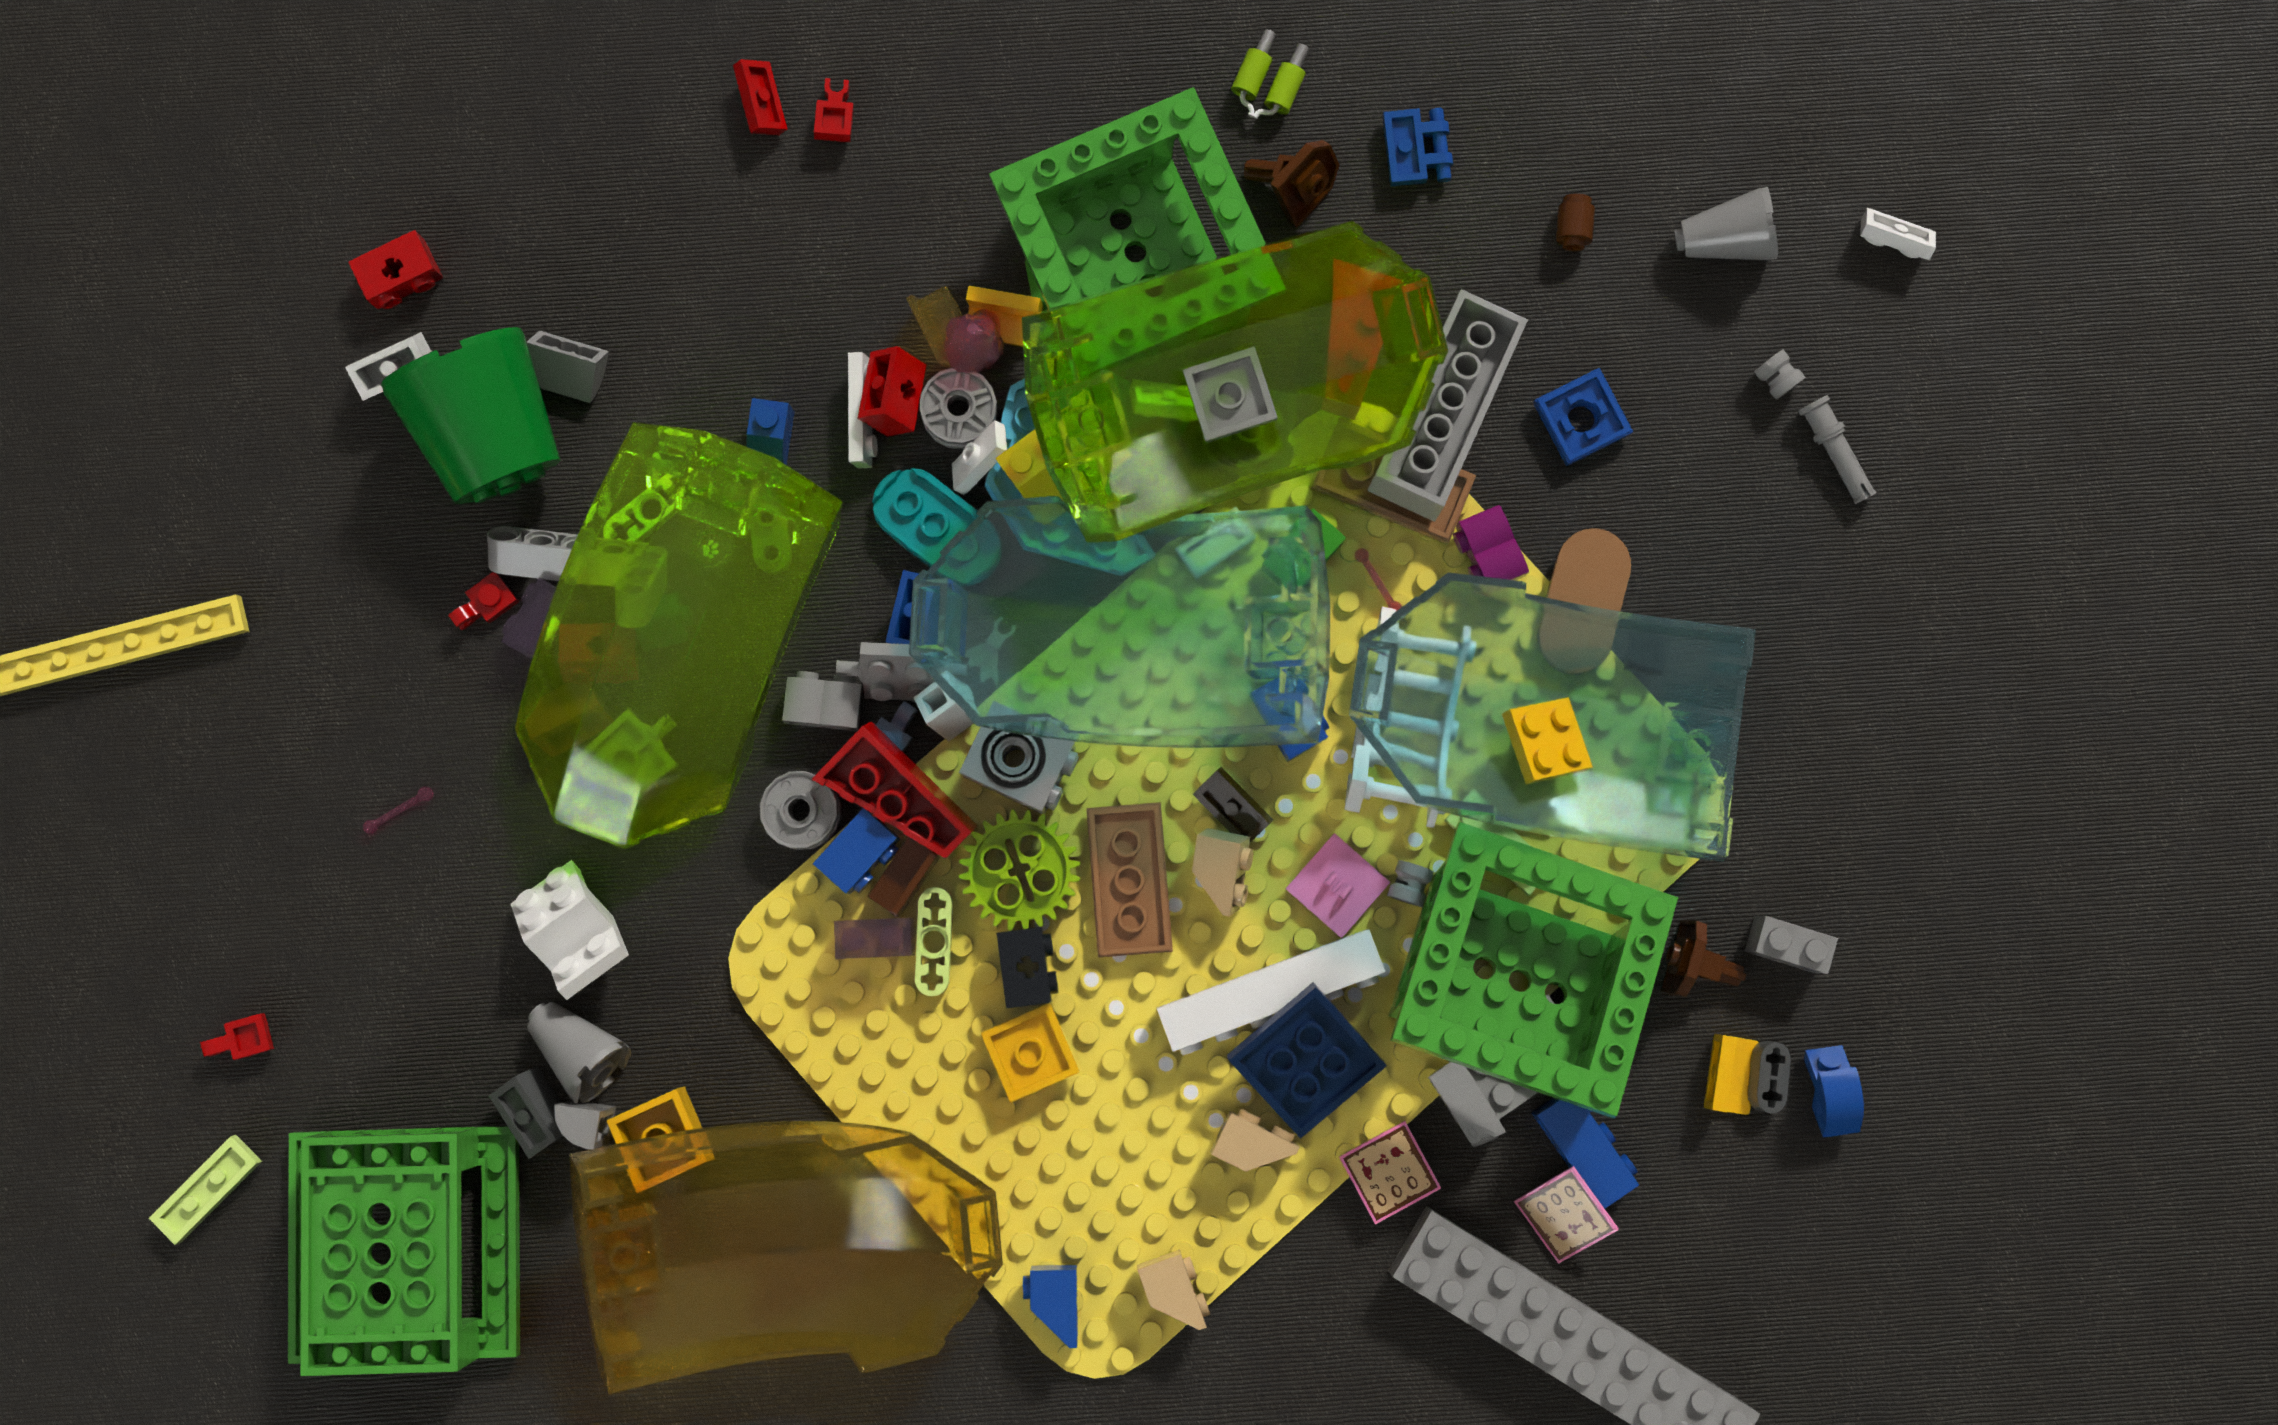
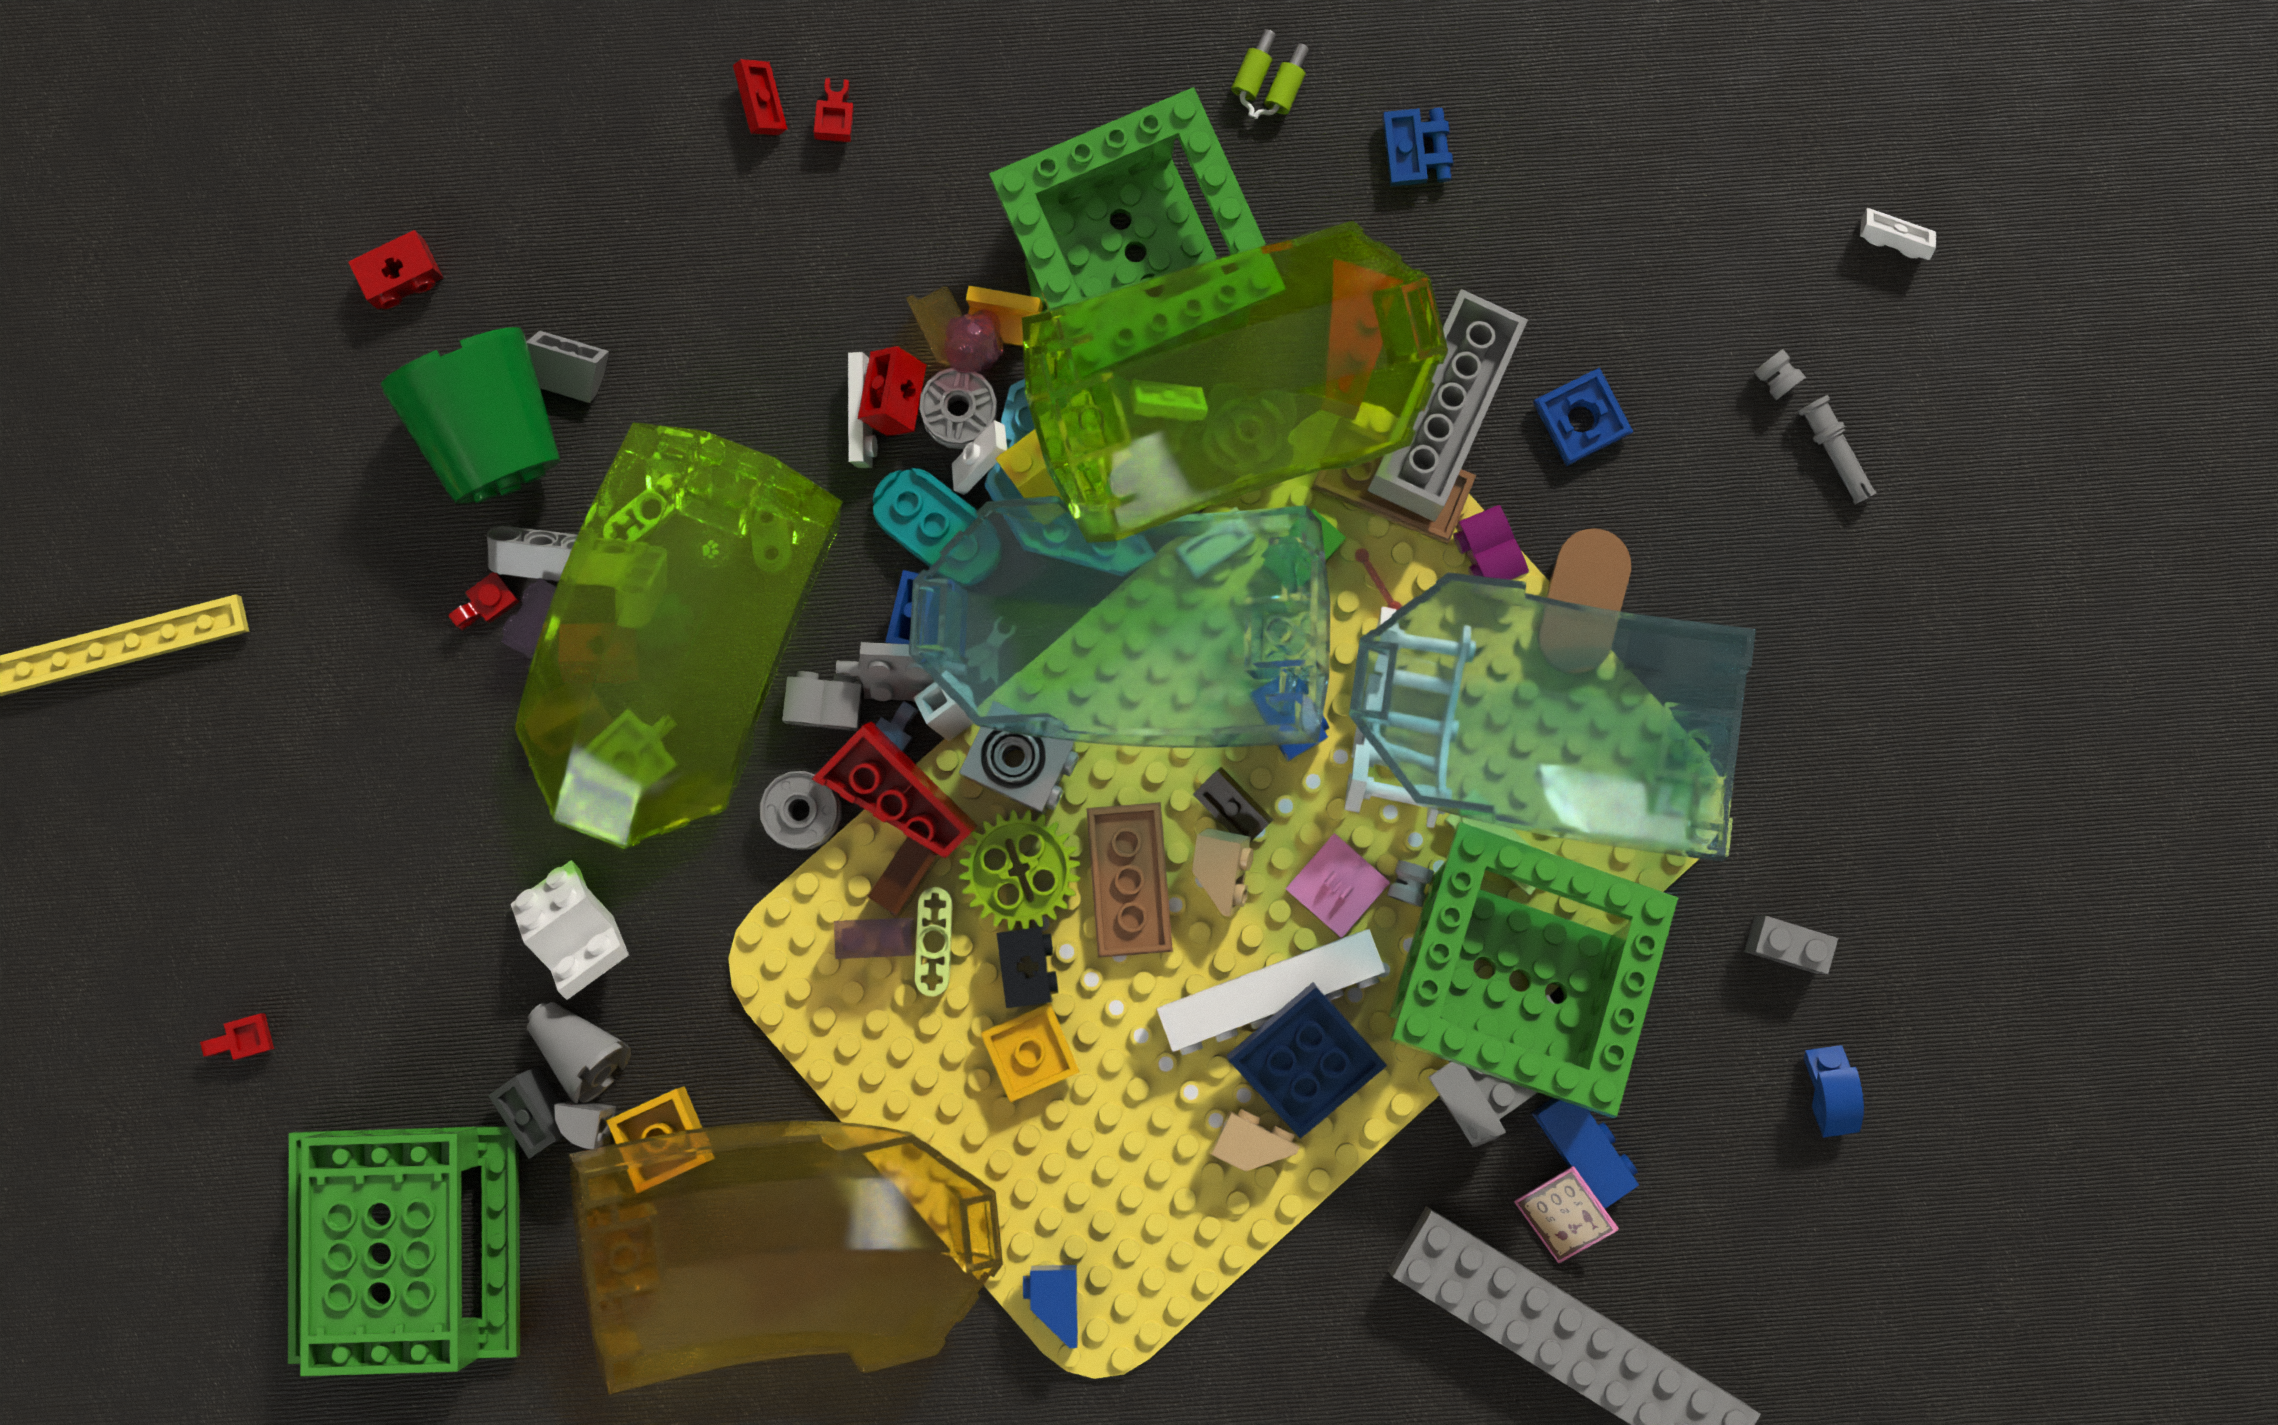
(205, 1189): yellowish green plate -> none
(371, 370): white brick -> none
(424, 794): clear pink hinge -> none
(770, 428): blue slope -> none
(857, 852): blue brick -> none
(1171, 1290): tan slope -> none
(1230, 394): light grey plate -> none
(1298, 180): reddish brown piece -> none
(1390, 1172): piece -> none
(1547, 740): yellow plate -> none
(1575, 222): reddish brown brick -> none
(1690, 960): reddish brown piece -> none
(1729, 1074): yellow panel -> none
(1732, 230): light grey cone -> none
(1769, 1077): dark grey beam -> none

